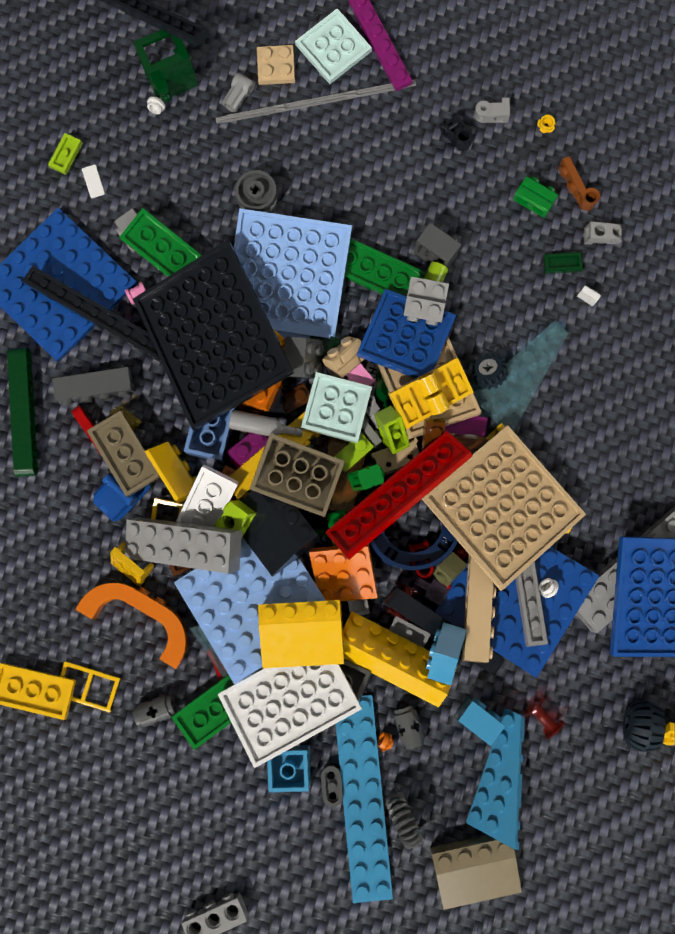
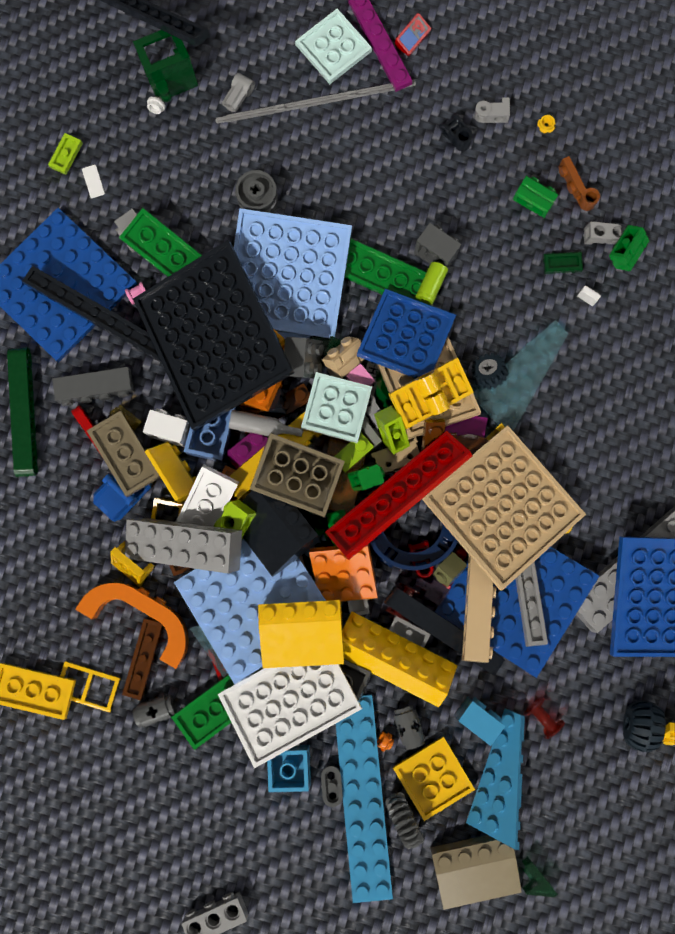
(142, 659): none -> reddish brown plate
(166, 427): none -> white brick
(275, 64): tan plate -> none
(412, 35): none -> slope
(426, 300): light grey plate -> none
(433, 778): none -> yellow plate
(445, 653): dark azure brick -> none
(538, 885): none -> clear green slope
(548, 587): white plate -> none
(629, 248): none -> green brick

